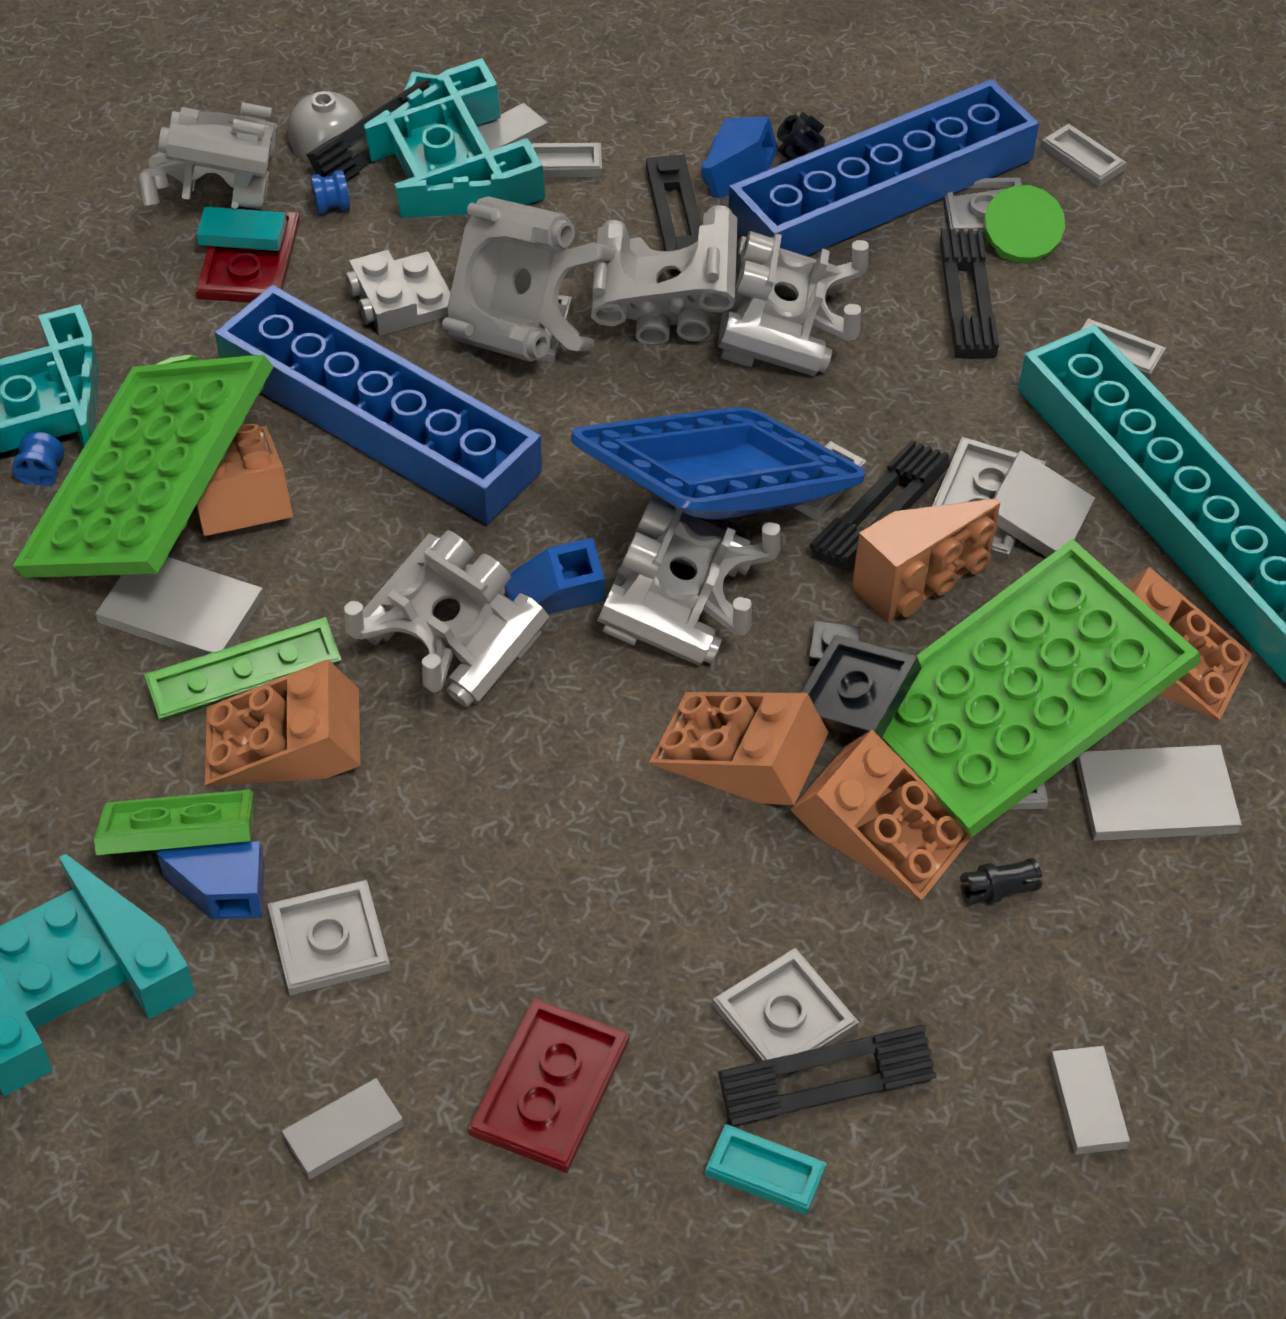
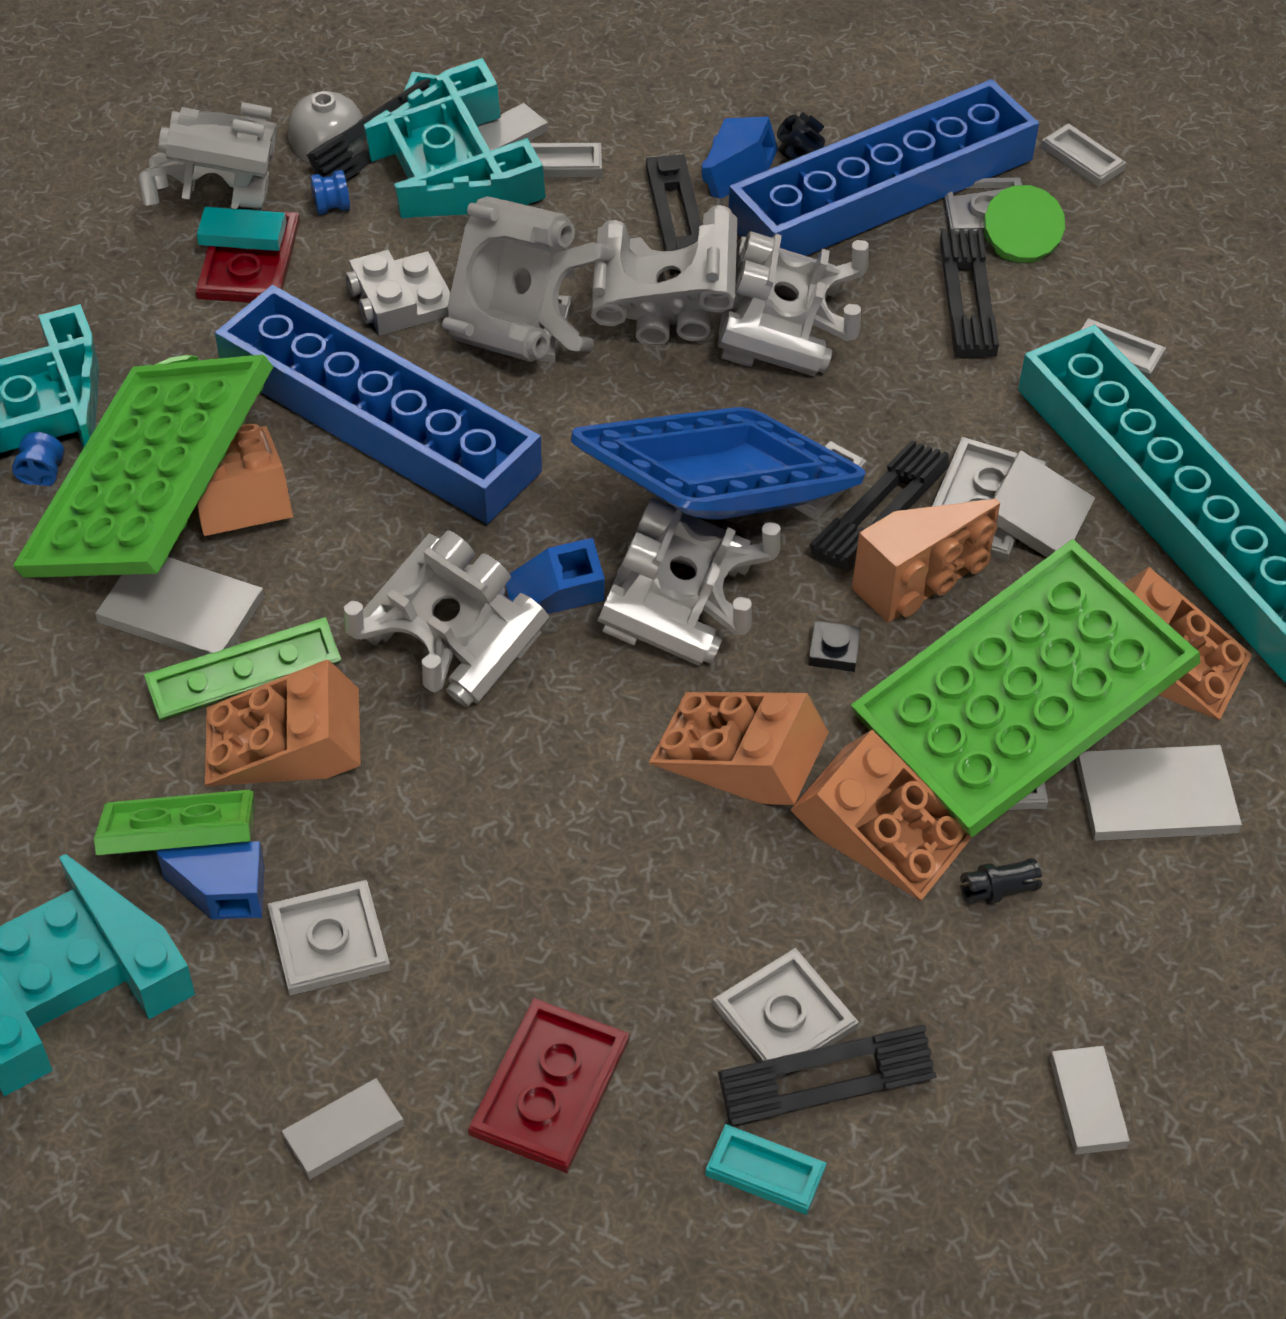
(860, 685): black plate -> none

